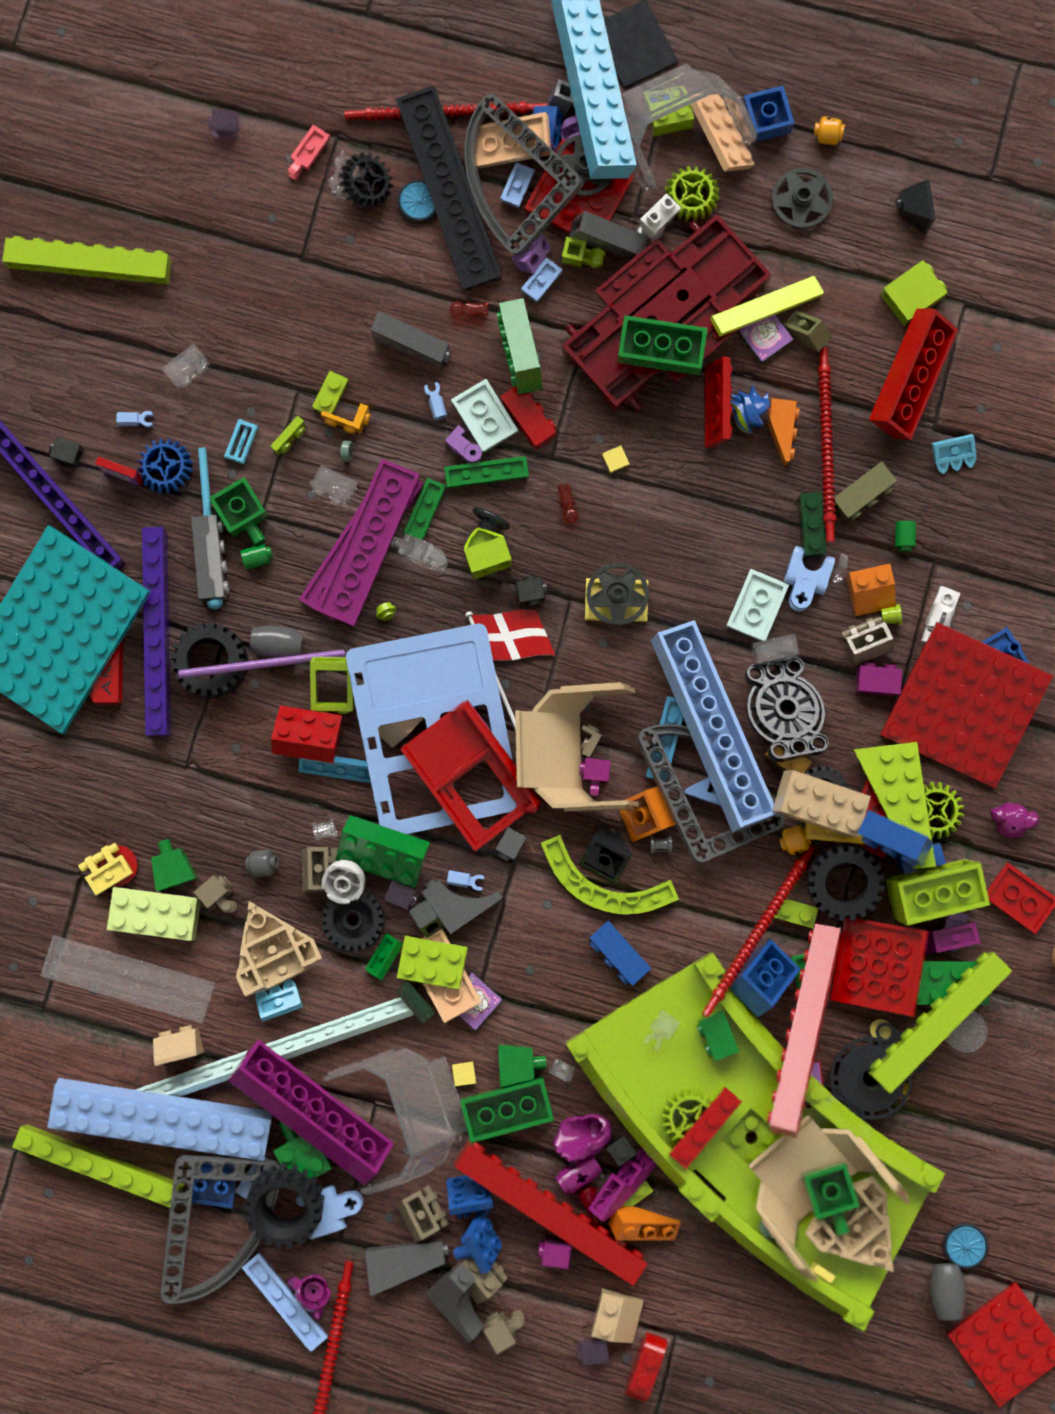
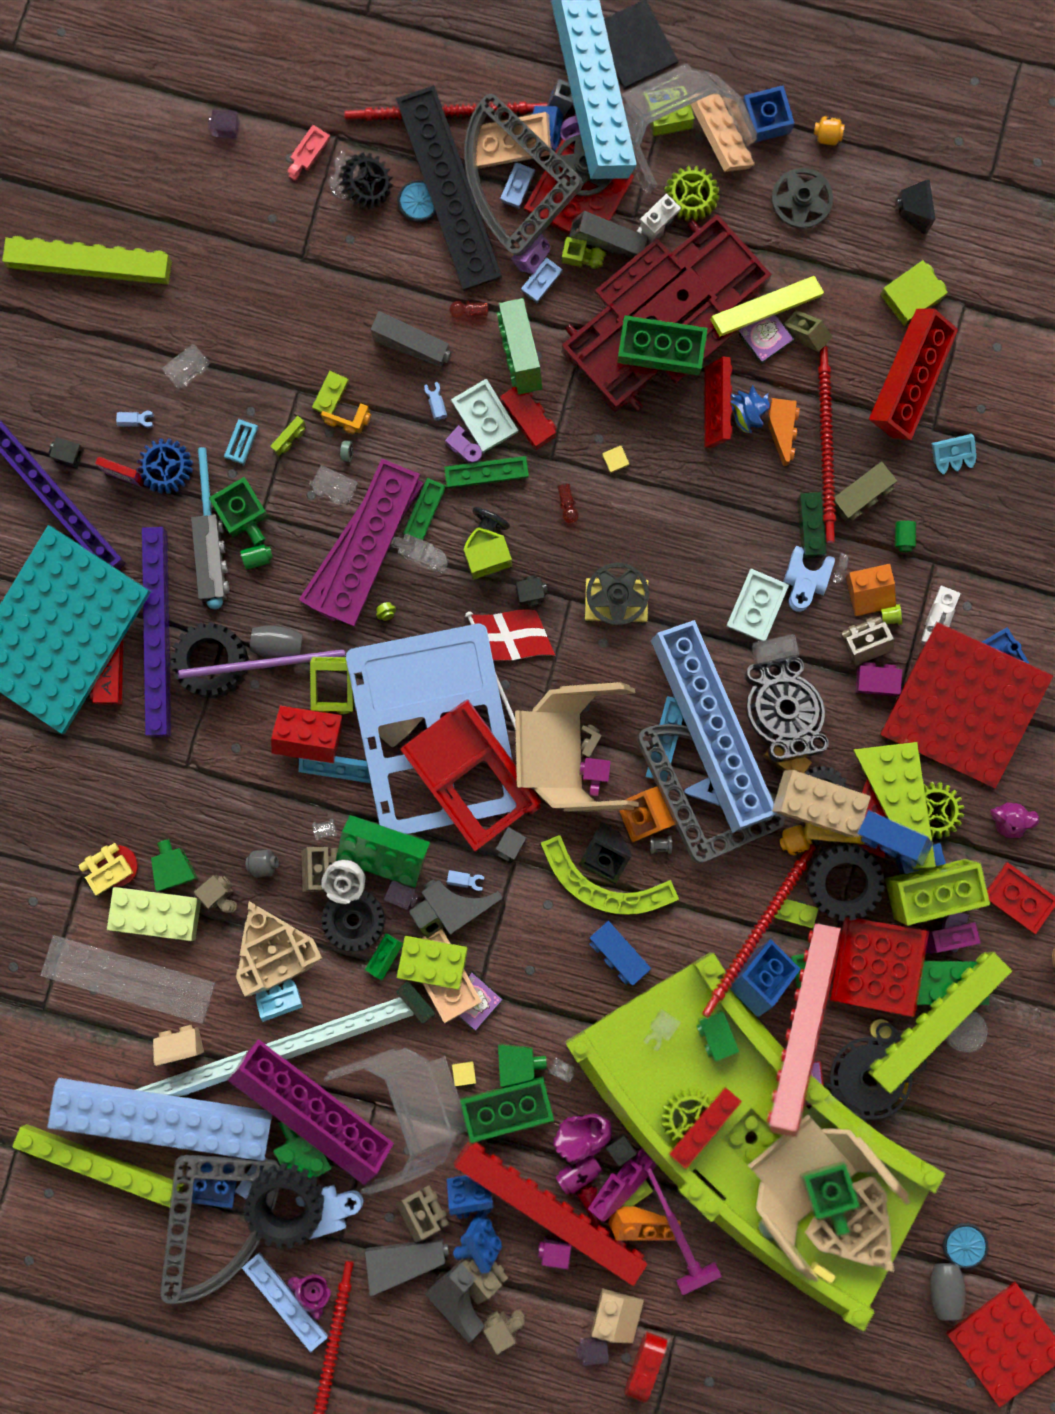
(697, 1276): none -> magenta piece

